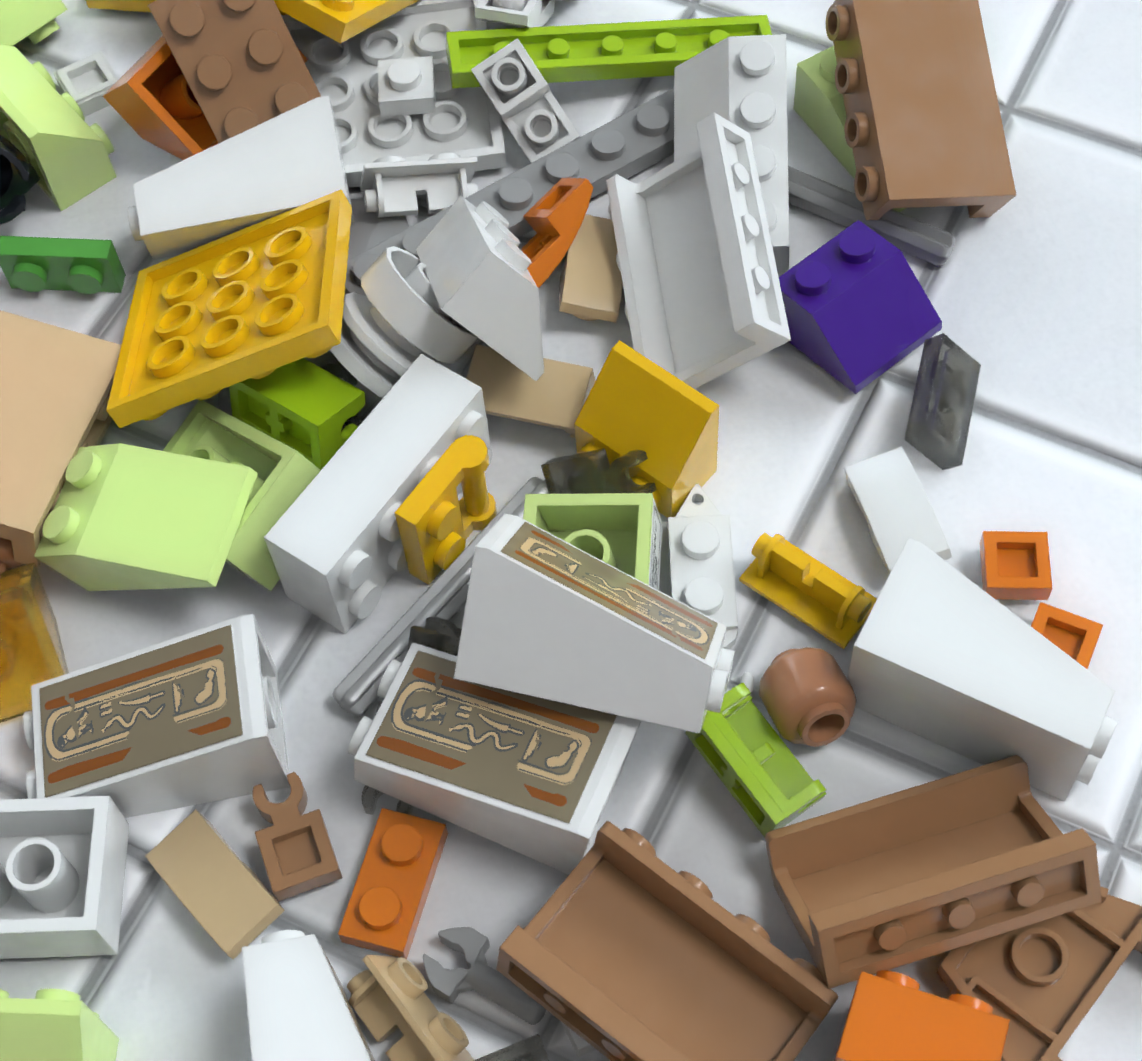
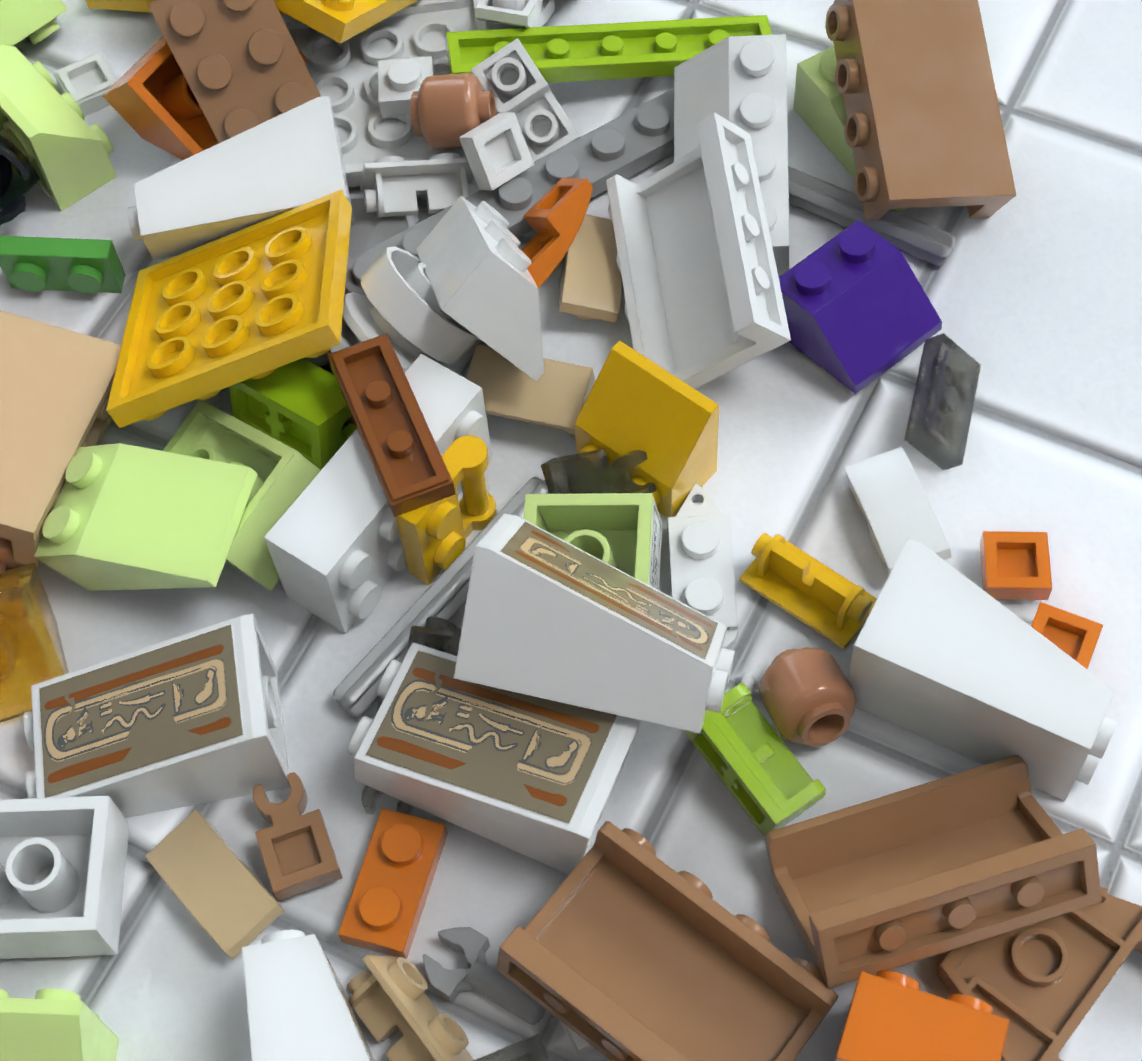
(391, 425): none -> dark orange tile
(449, 108): none -> nougat head
(496, 151): none -> white plate

